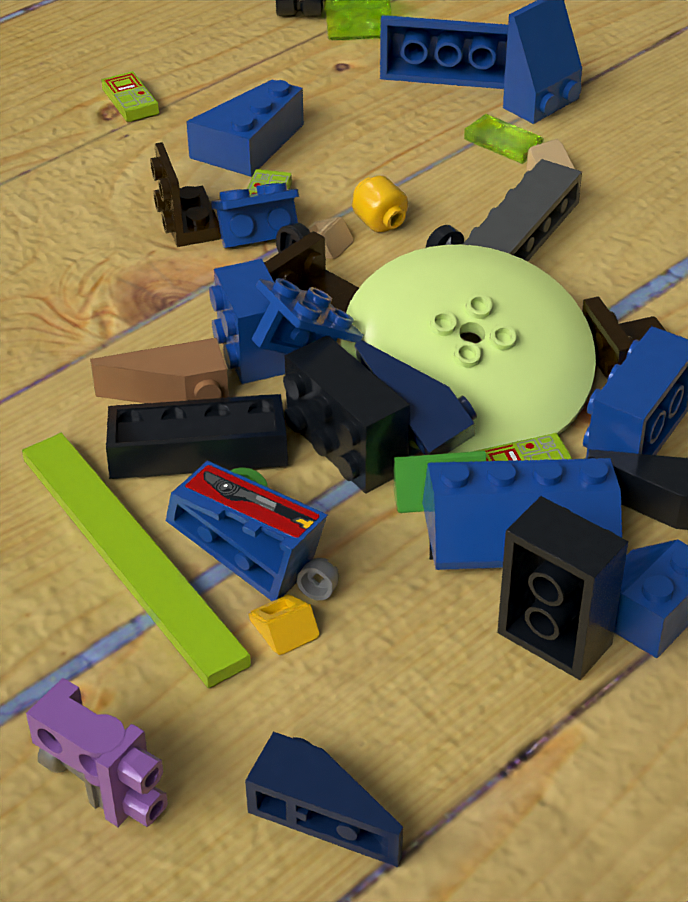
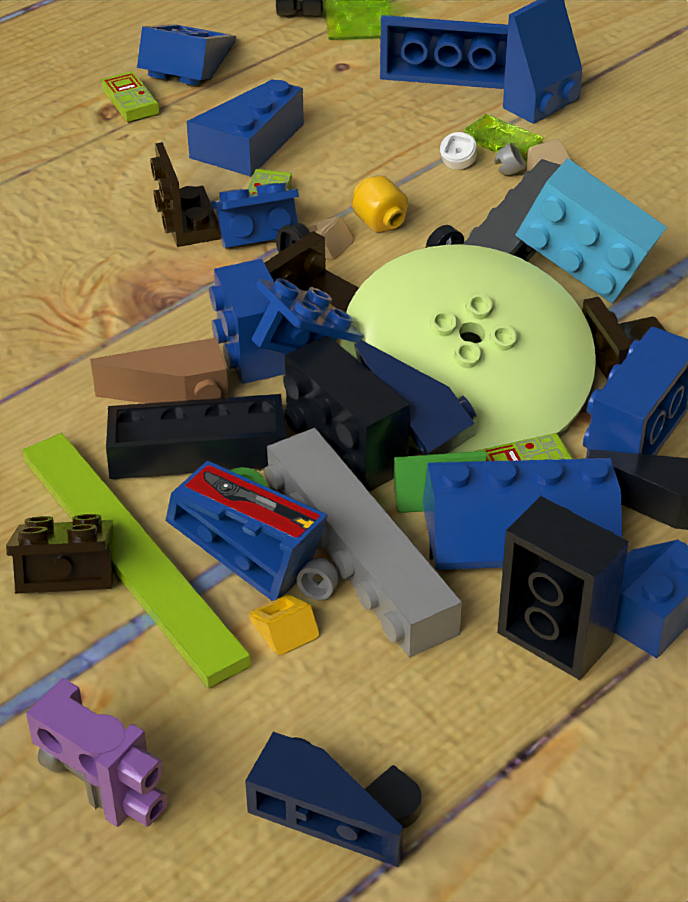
(62, 554): none -> dark brown bracket
(182, 52): none -> blue slope
(366, 544): none -> light grey brick
(397, 795): none -> black tile
(458, 150): none -> white tile
(511, 160): none -> light grey hinge
(590, 230): none -> medium azure brick

